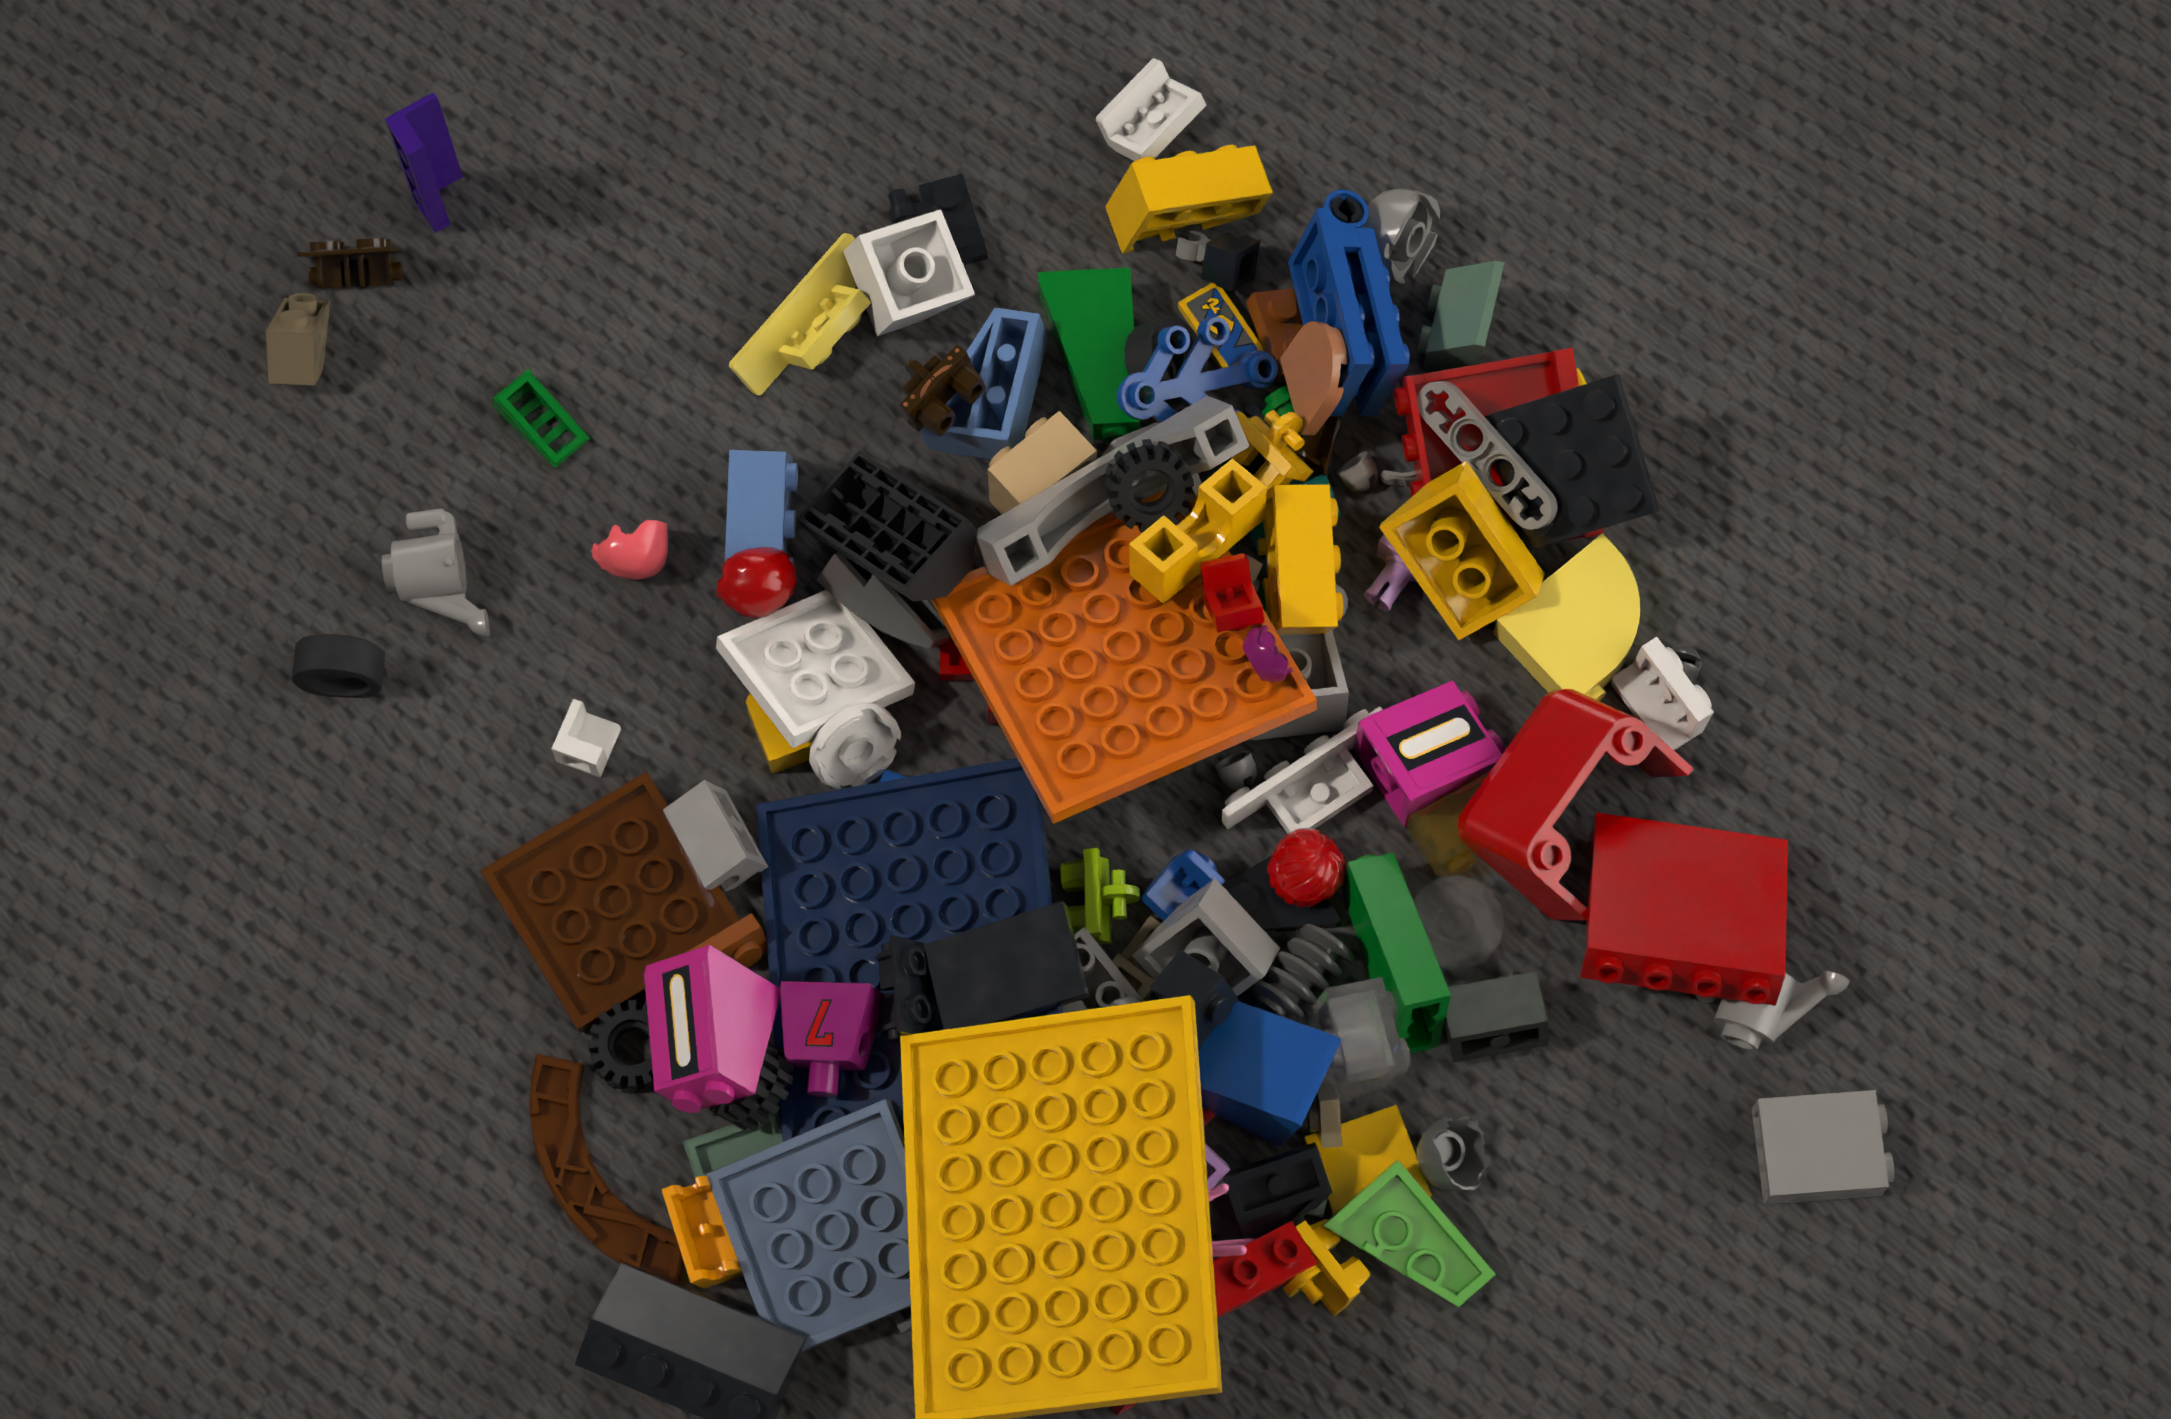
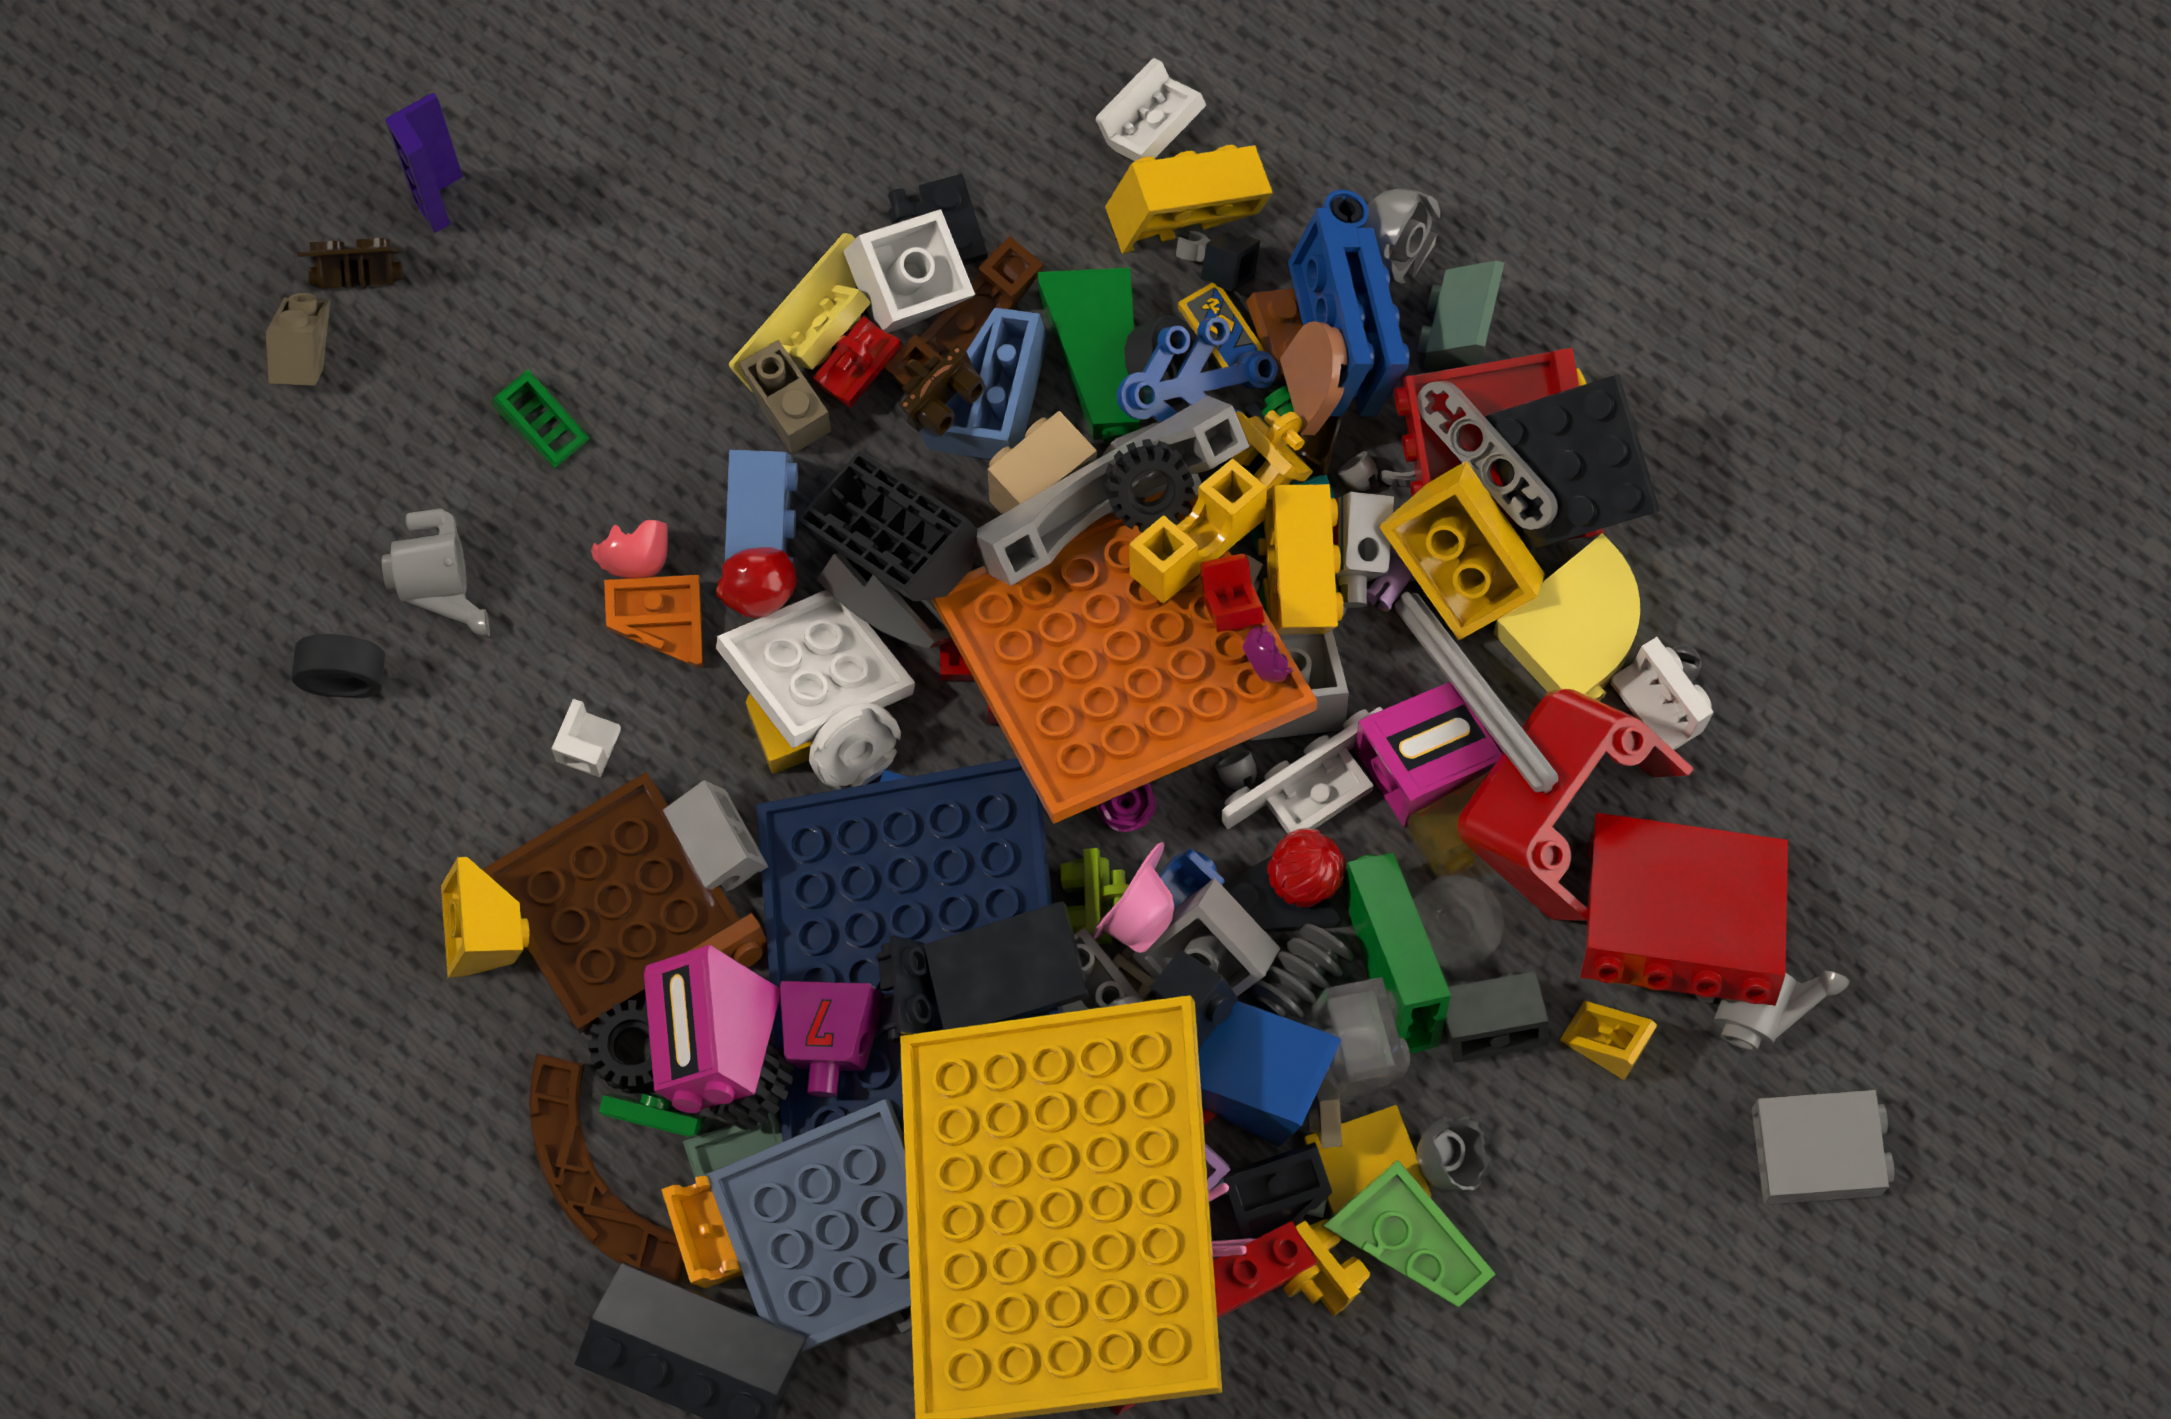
(479, 921): none -> yellow slope
(651, 1112): none -> green plate
(658, 614): none -> orange wing
(786, 397): none -> dark tan slope
(856, 361): none -> red hips
(1001, 284): none -> reddish brown slope
(1128, 818): none -> magenta plate
(1143, 909): none -> bright pink piece
(1361, 544): none -> light grey torso
(1476, 693): none -> light grey axle
(1609, 1036): none -> yellow slope

